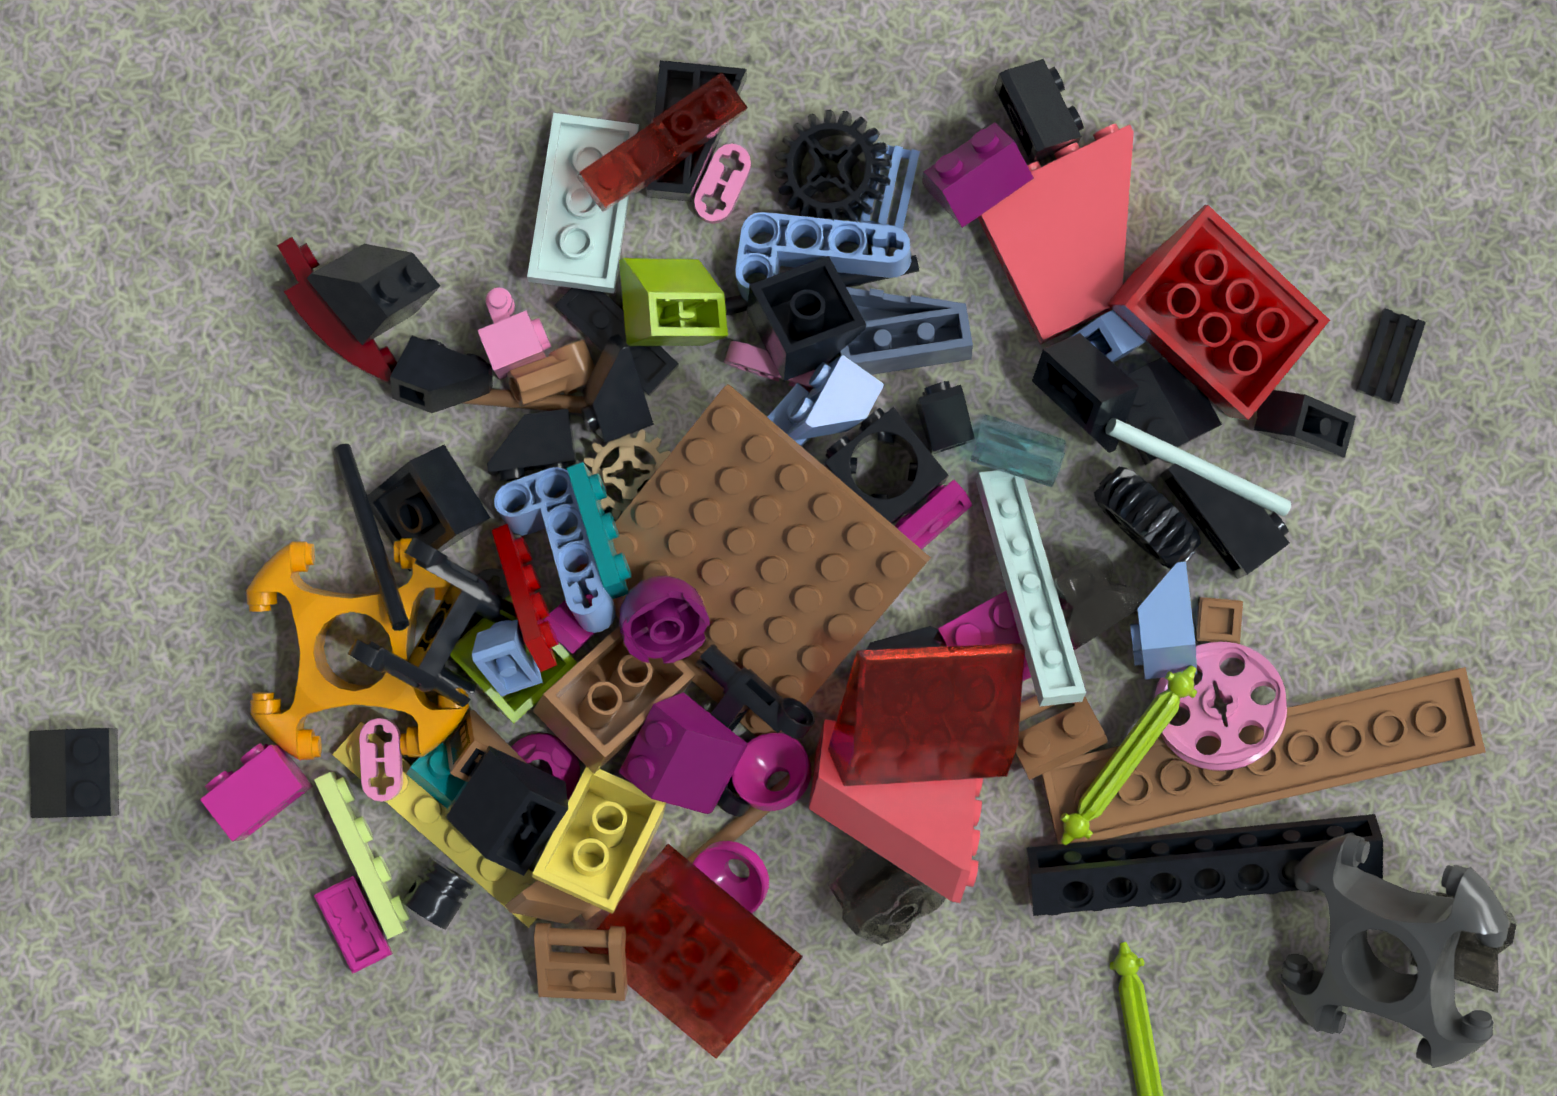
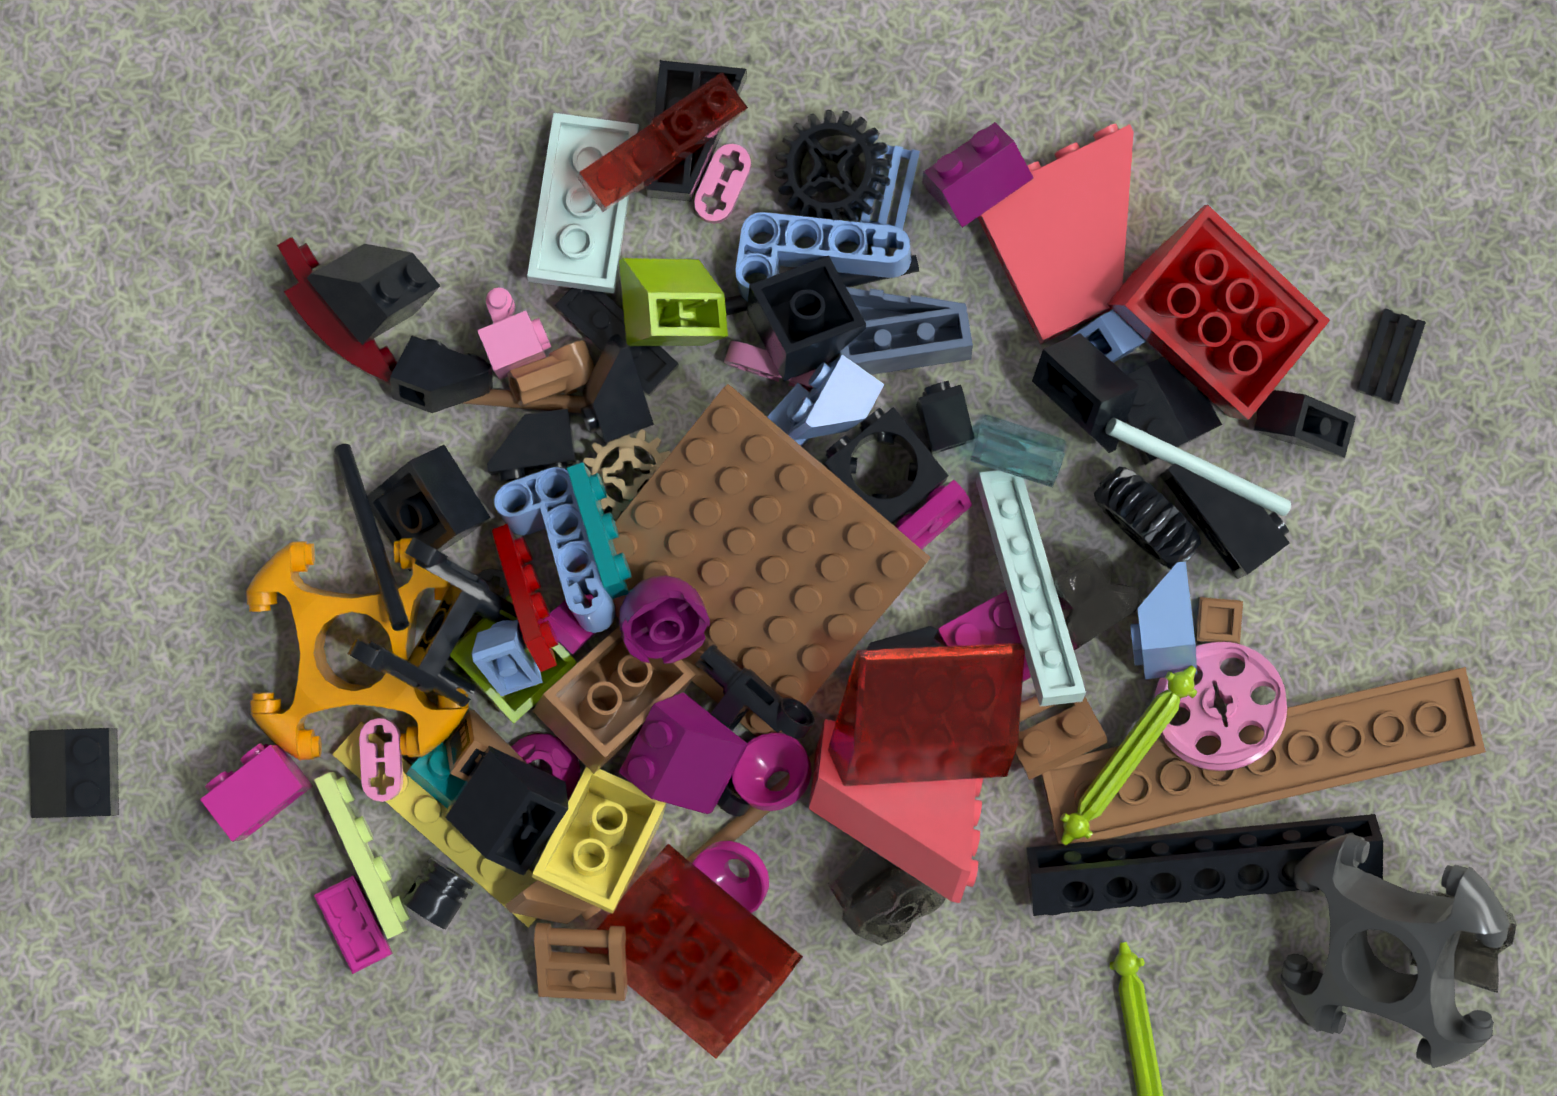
(1038, 110): black slope -> none

